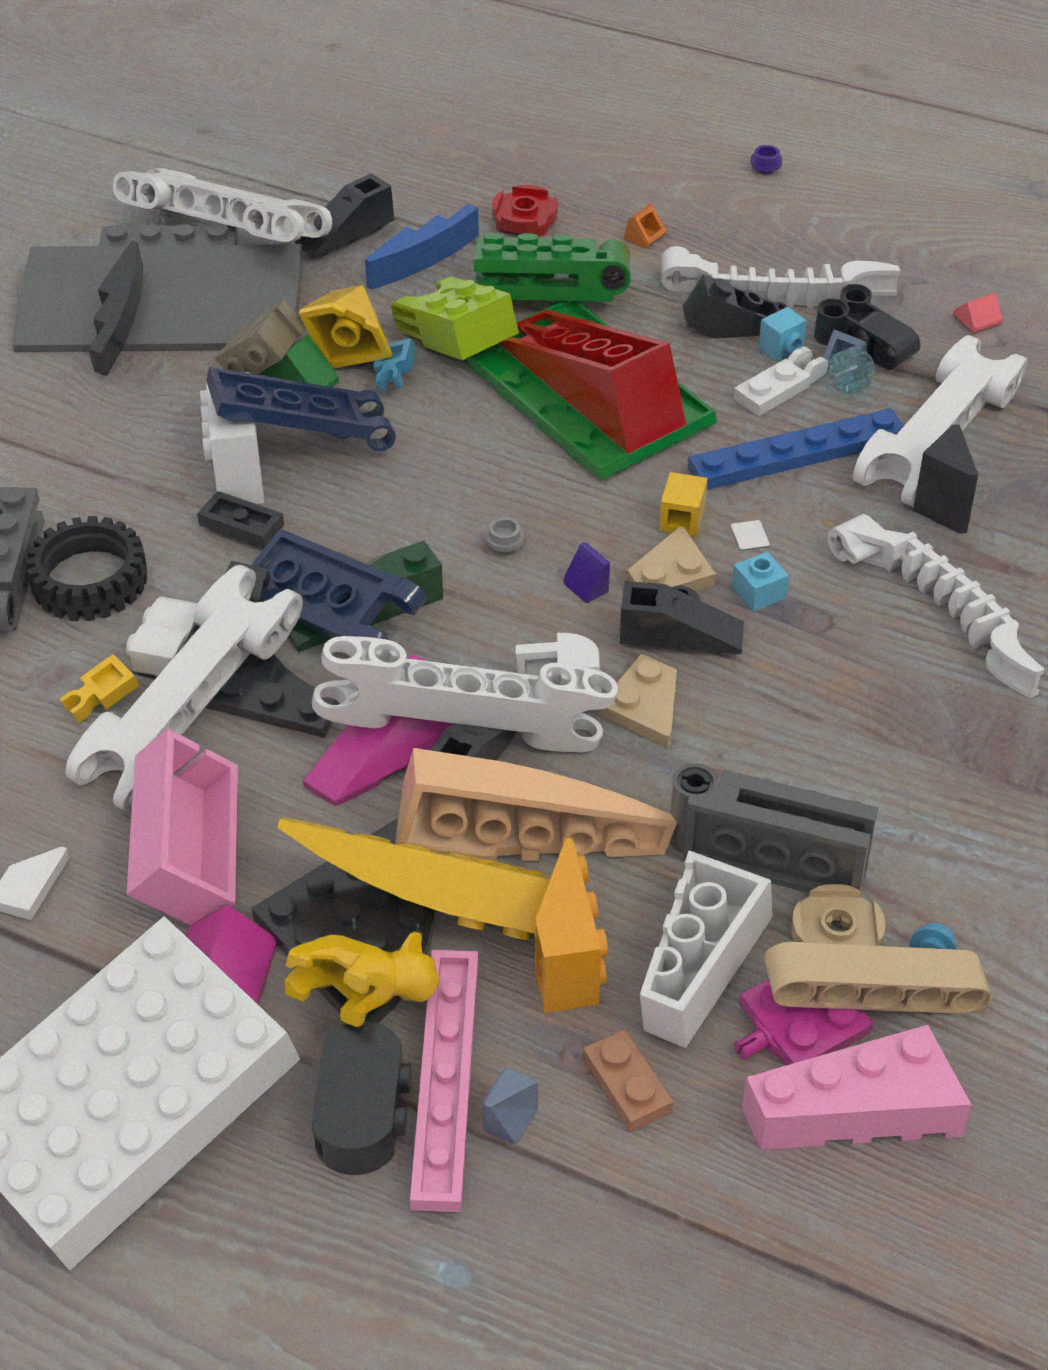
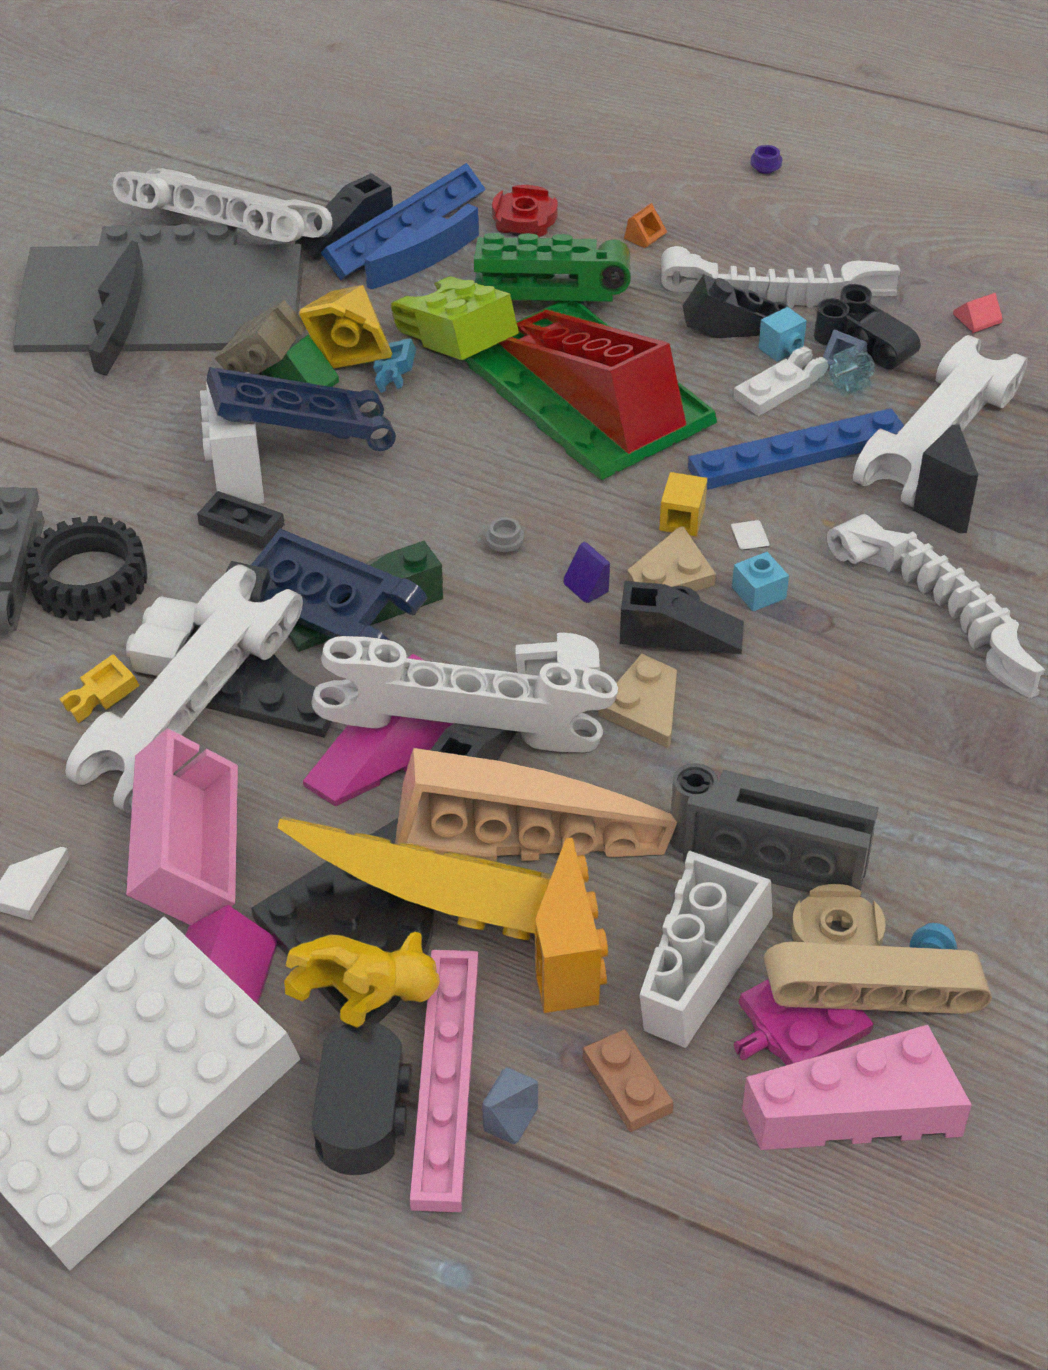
(439, 198): none -> blue plate

